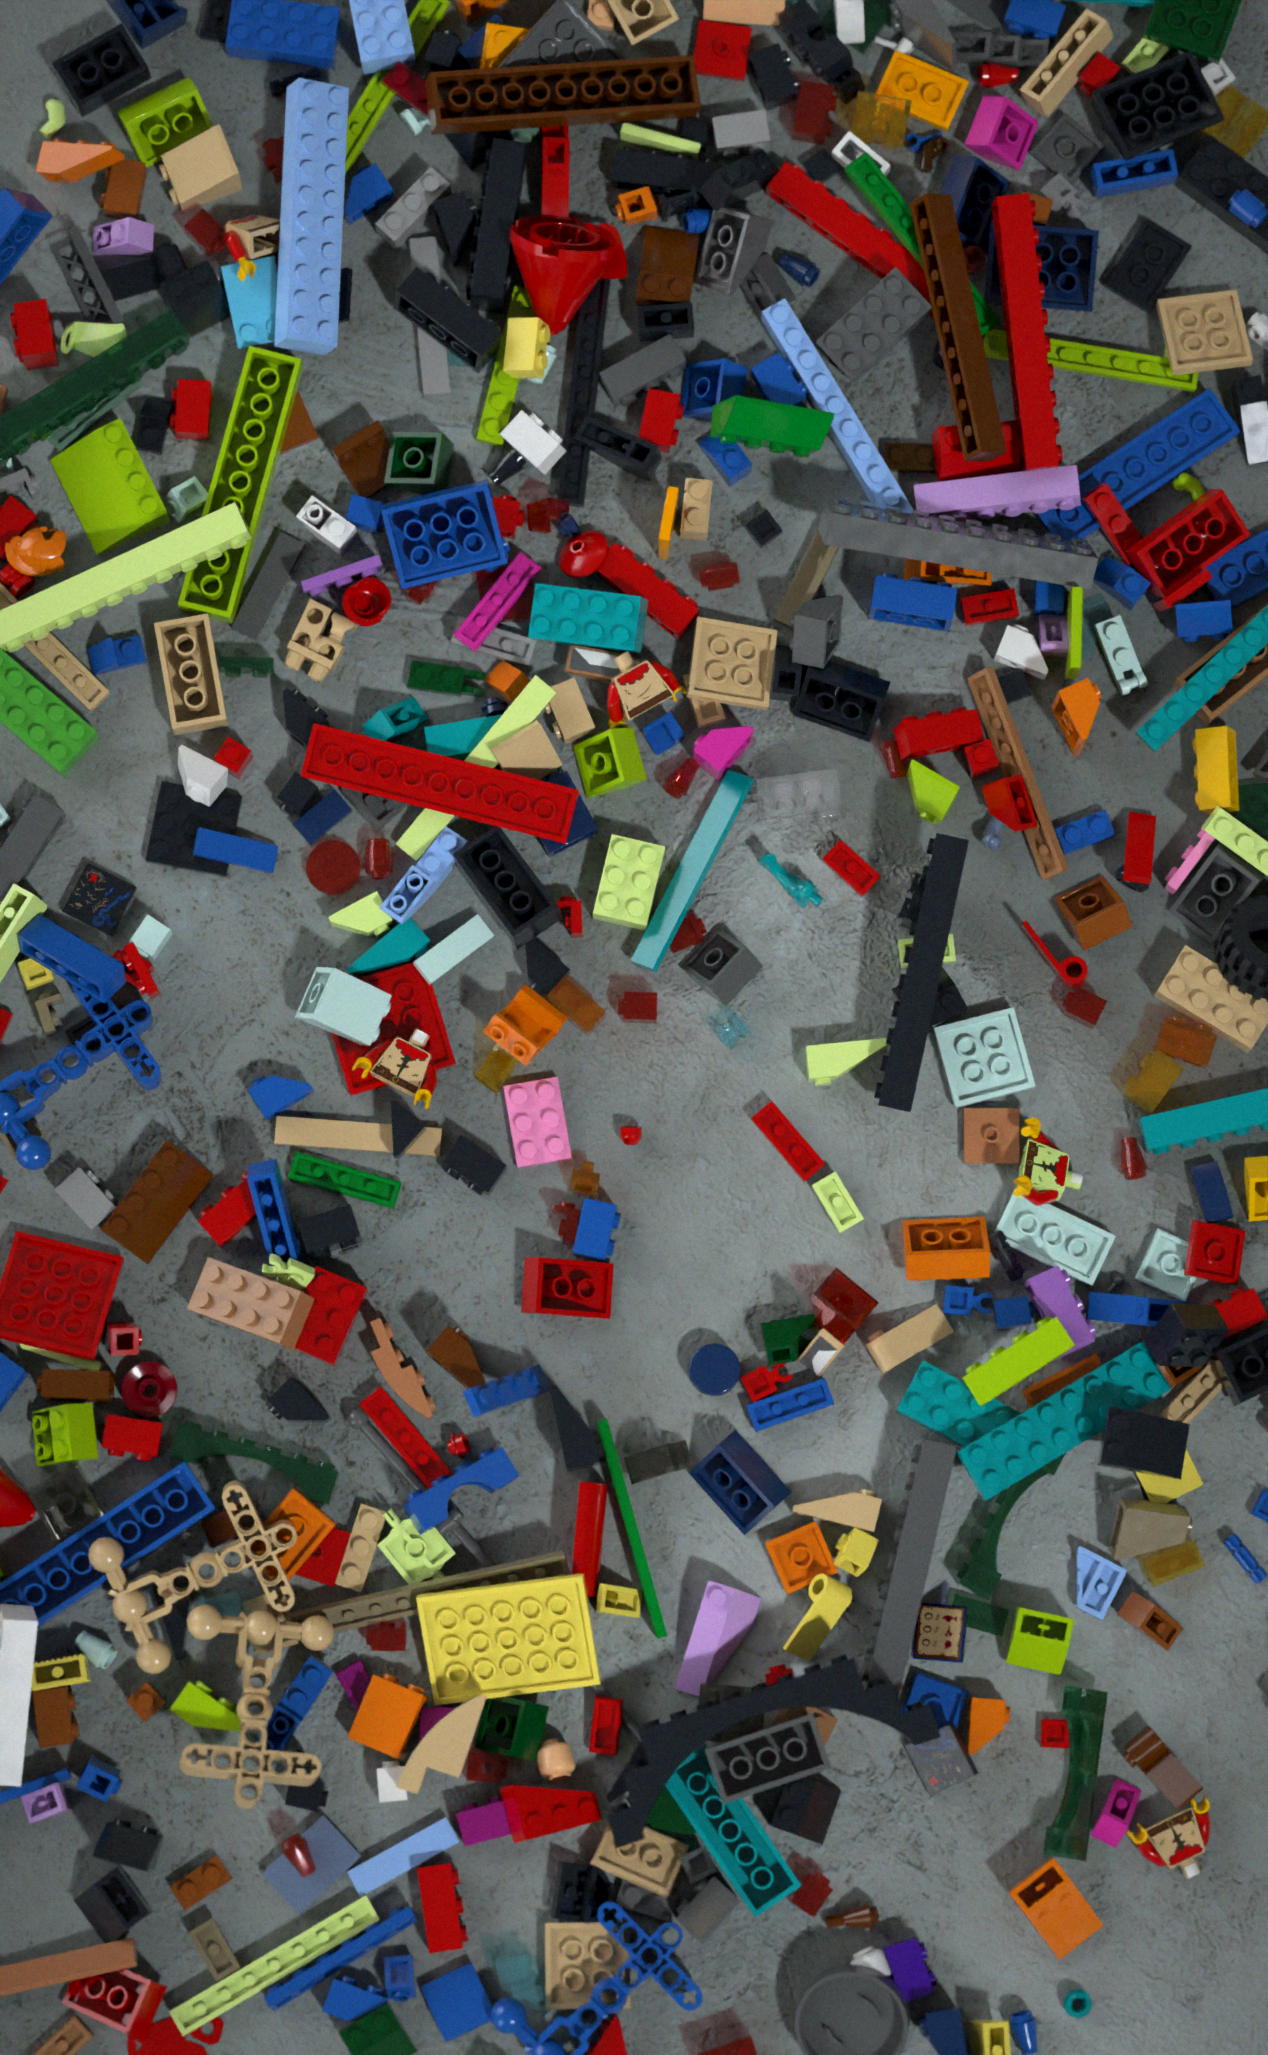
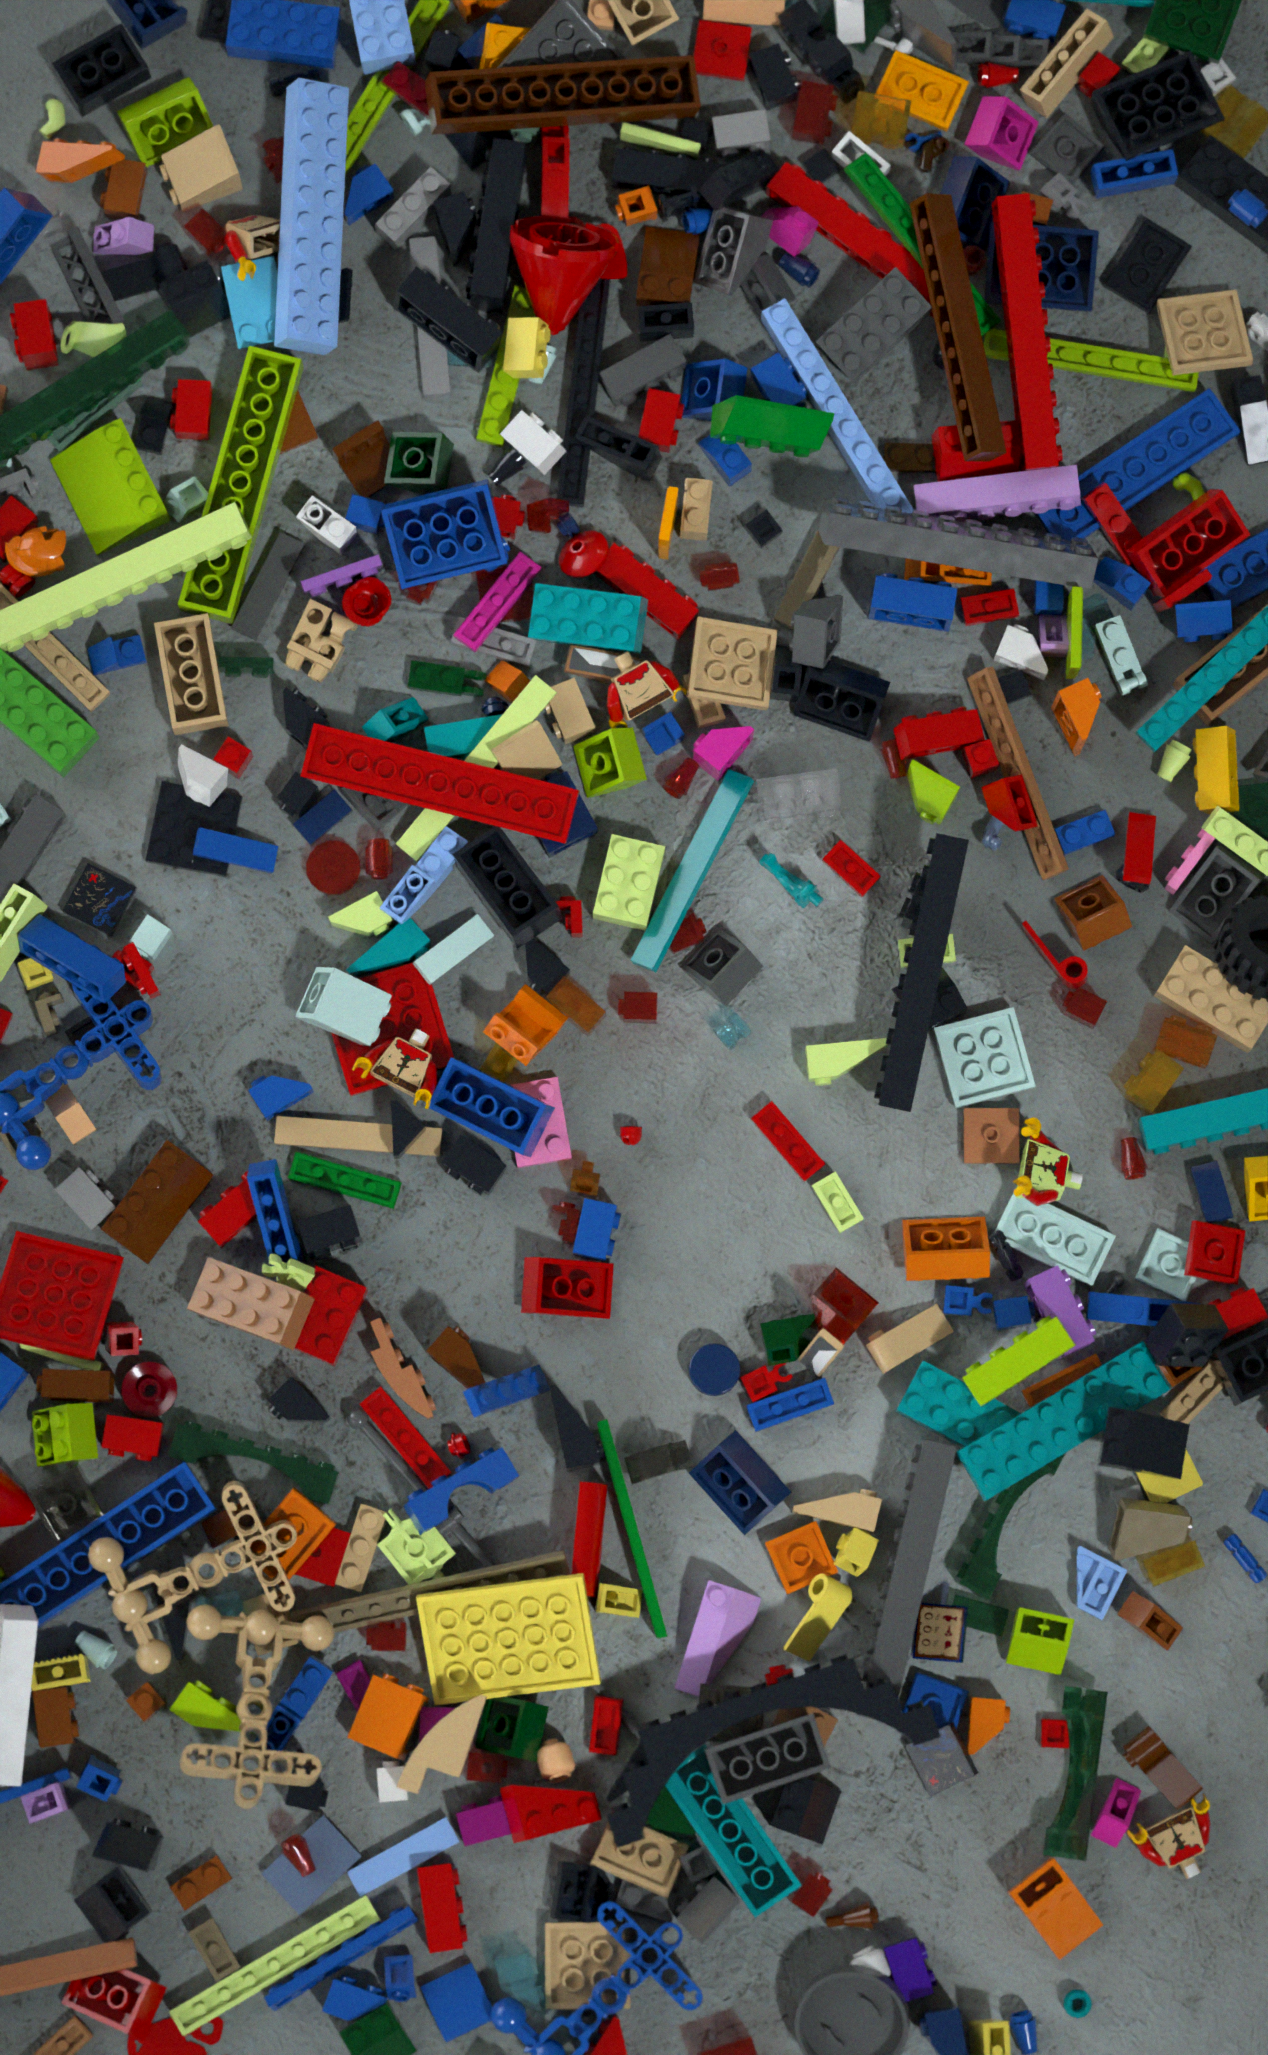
(70, 1114): none -> light nougat slope
(491, 1107): none -> blue brick
(791, 228): none -> dark pink slope
(1173, 760): none -> yellowish green cone

